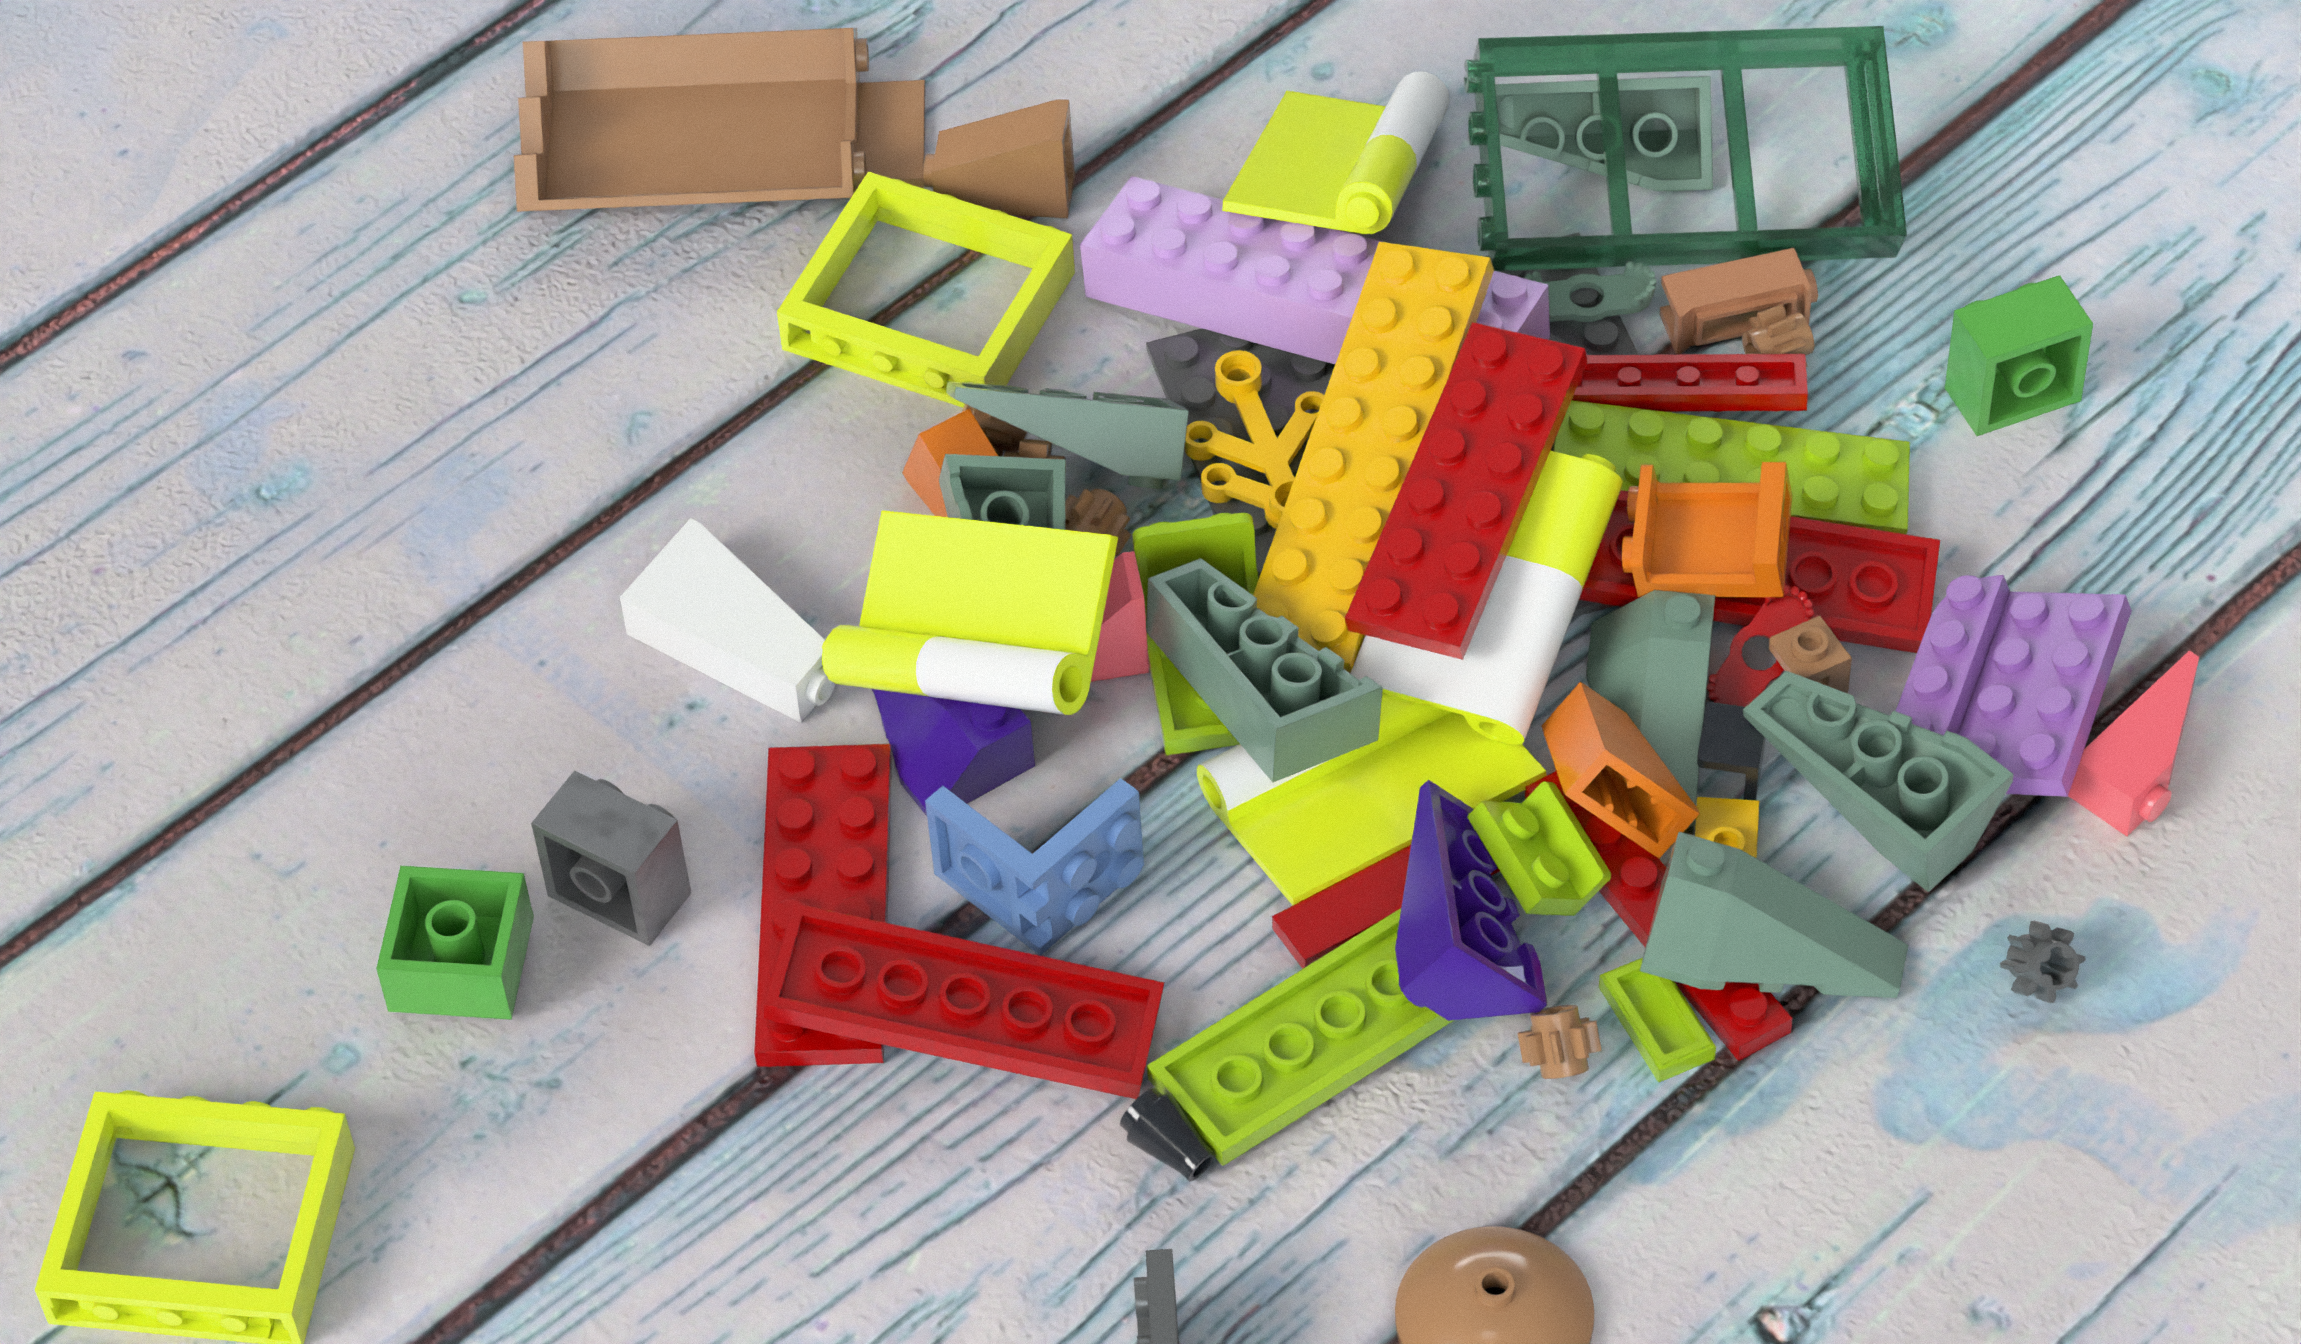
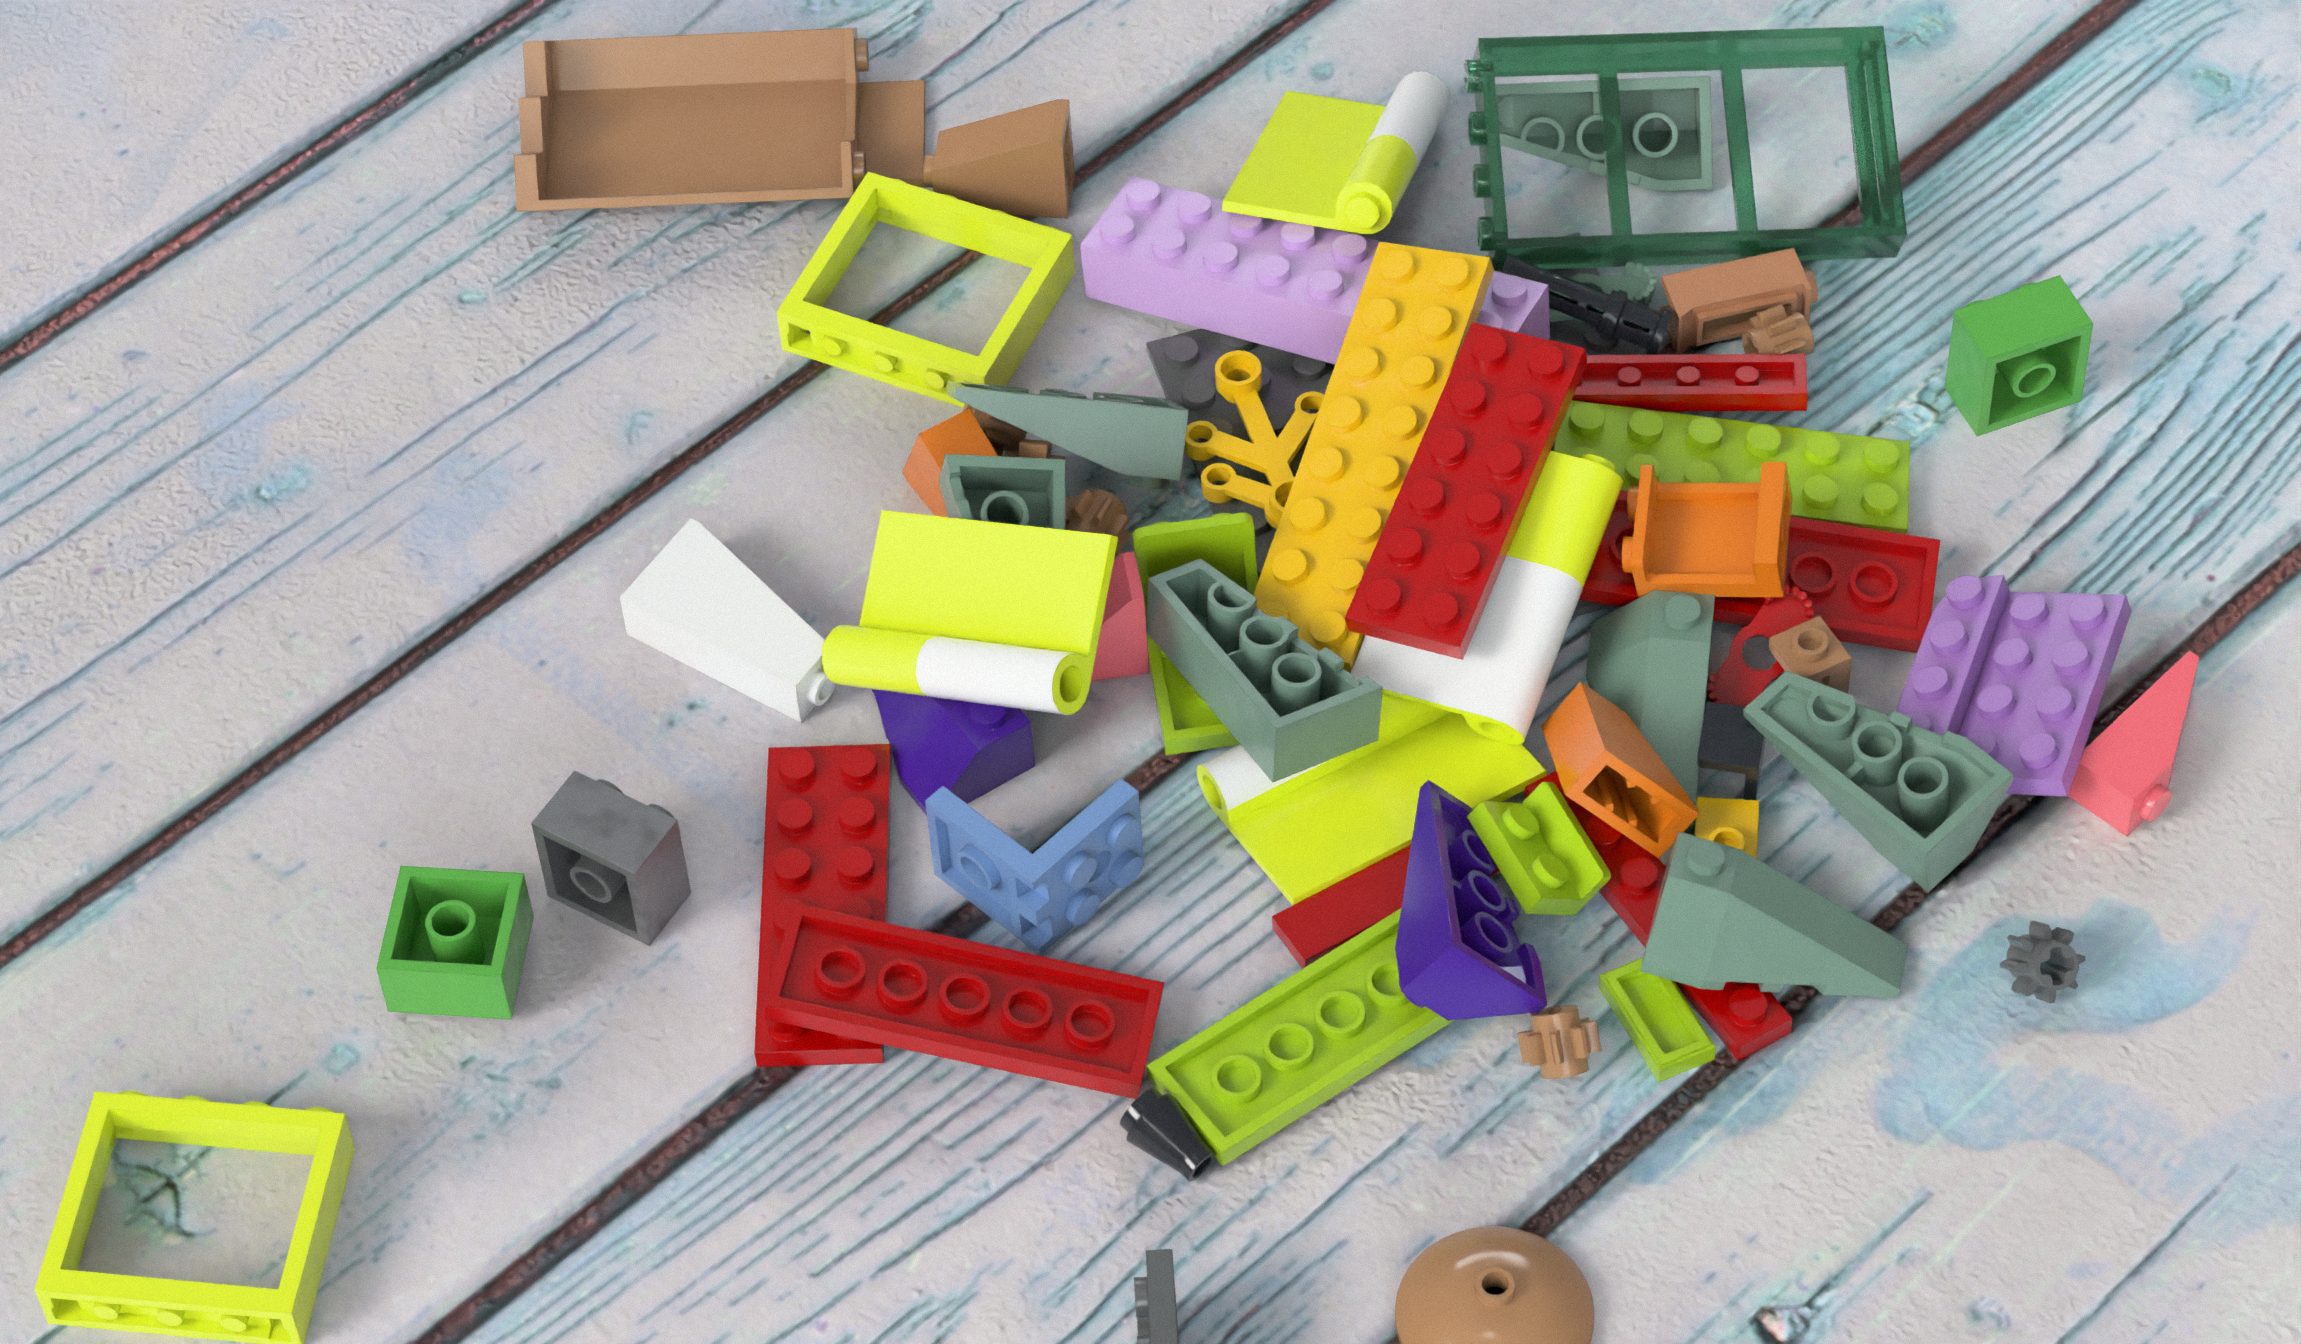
(1615, 306): none -> black pin

